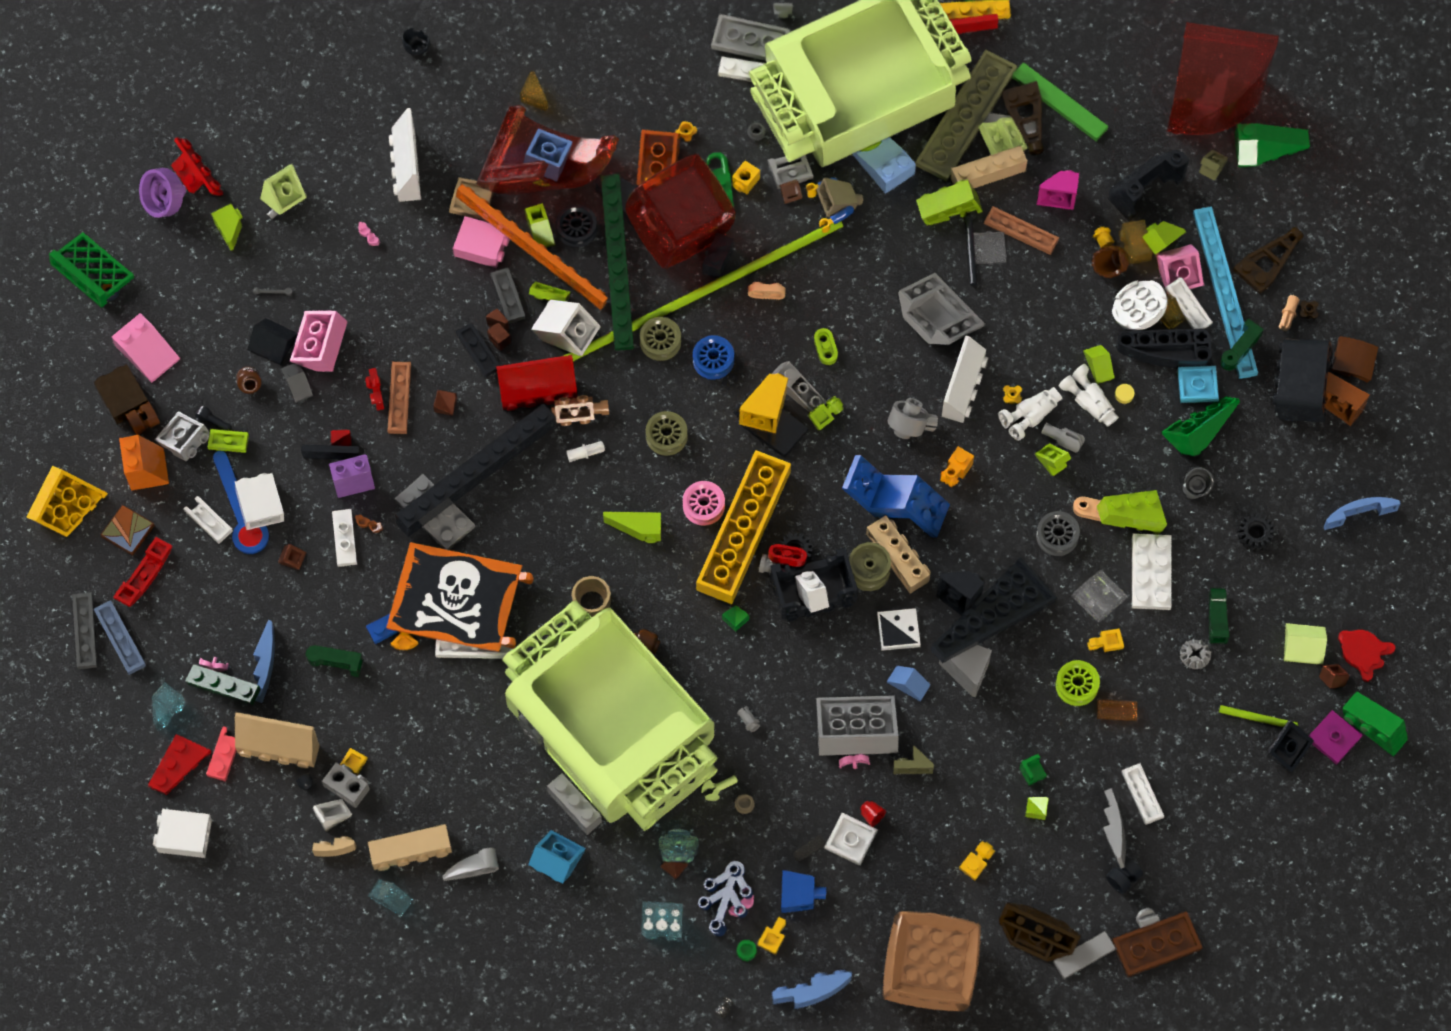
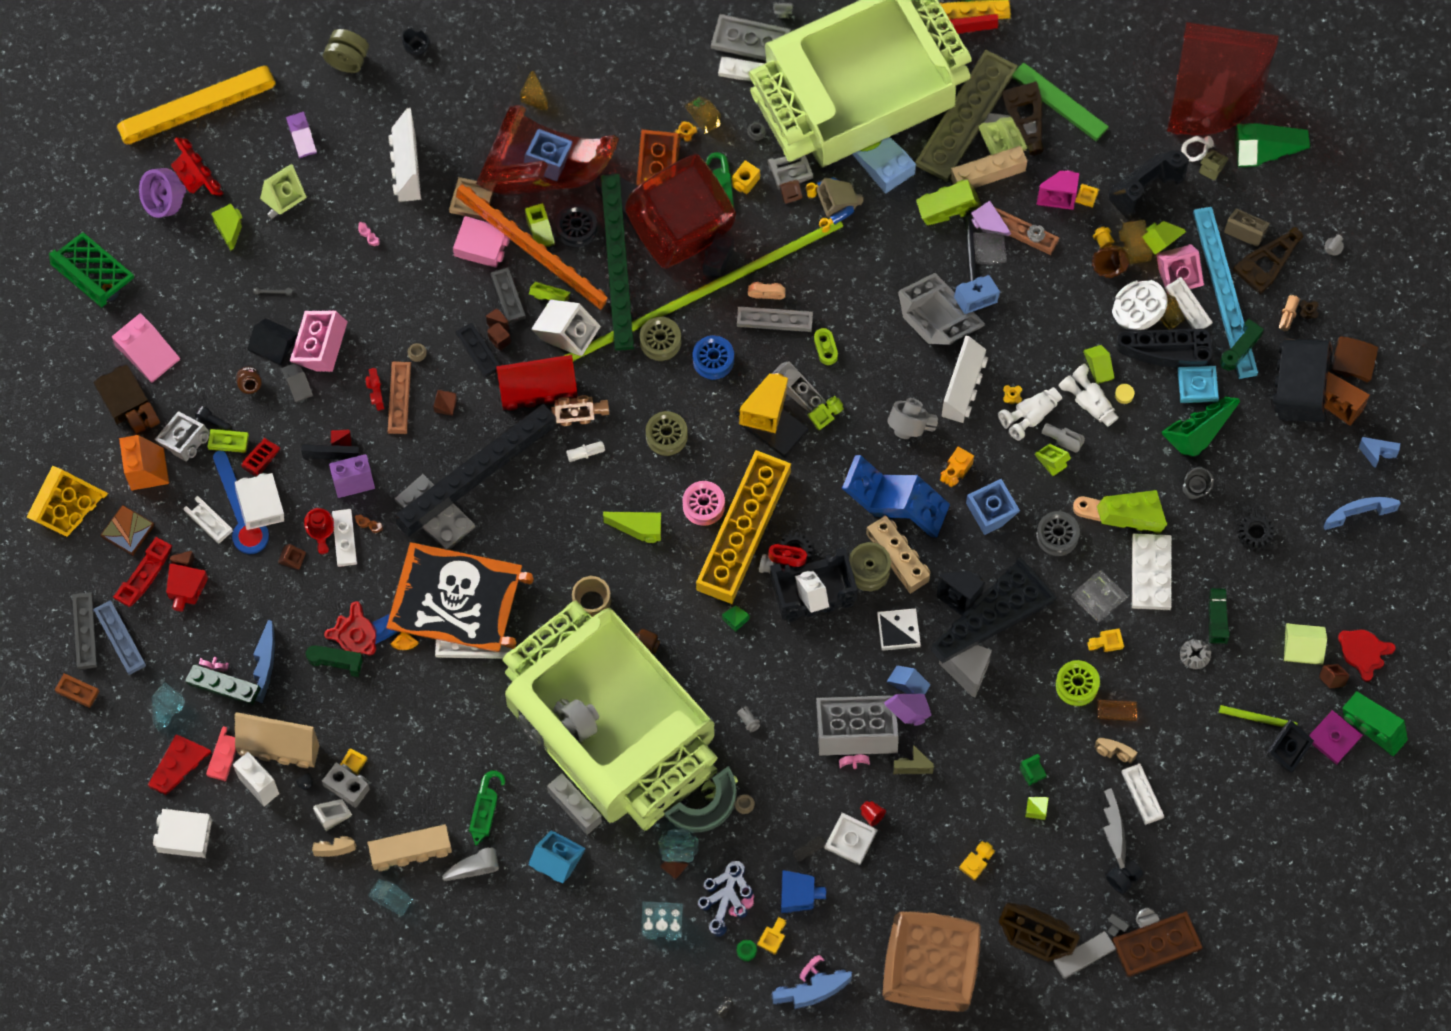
(76, 690): none -> dark orange plate
(183, 559): none -> copper slope
(184, 585): none -> red torso
(196, 104): none -> yellow beam
(247, 463): none -> red slope
(256, 779): none -> white brick
(301, 134): none -> slope
(319, 526): none -> red hair
(346, 51): none -> olive wheel
(354, 632): none -> red tile
(417, 352): none -> dark tan plate
(484, 808): none -> green plate
(577, 718): none -> light grey piece
(704, 113): none -> clear yellow slope
(712, 815): none -> sand green brick
(774, 319): none -> light grey plate
(810, 966): none -> bright pink piece
(909, 708): none -> medium lavender slope
(976, 294): none -> medium blue brick
(989, 220): none -> lavender slope
(992, 506): none -> medium blue slope
(1036, 237): none -> light grey plate
(1087, 195): none -> yellow tile
(1108, 747): none -> tan slope
(1118, 923): none -> dark grey tile
(1208, 141): none -> white piece
(1246, 227): none -> dark tan slope
(1334, 245): none -> light grey plate
(1373, 448): none -> medium blue slope

